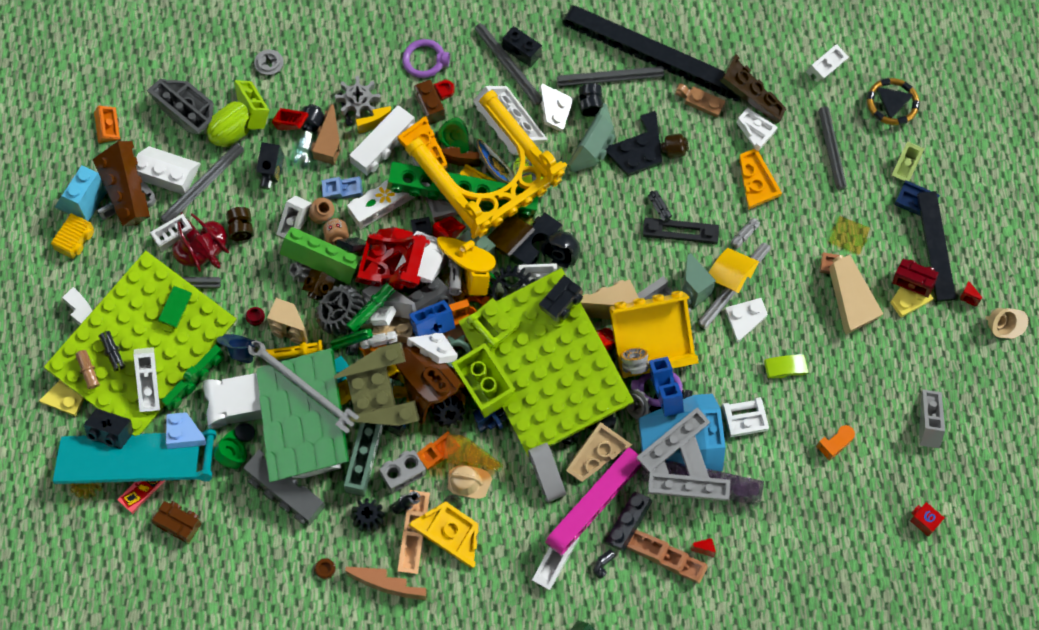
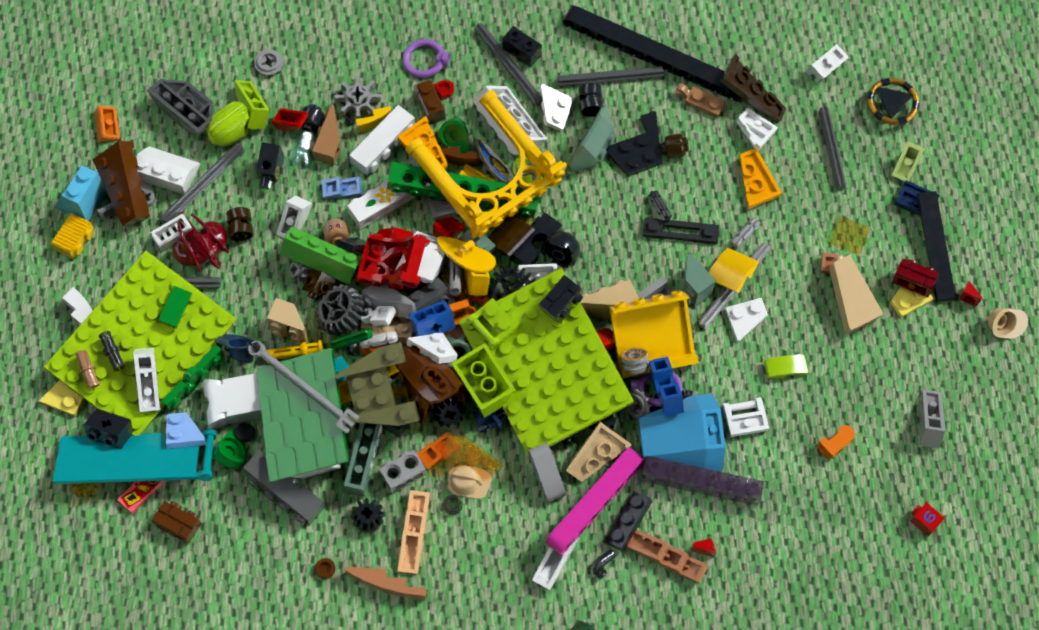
(255, 316): dark red plate -> none
(321, 210): medium nougat head -> none
(368, 310): green pin -> none
(406, 502): black pin -> none
(422, 225): black plate -> none
(449, 531): yellow wing -> none
(698, 482): light grey plate -> none

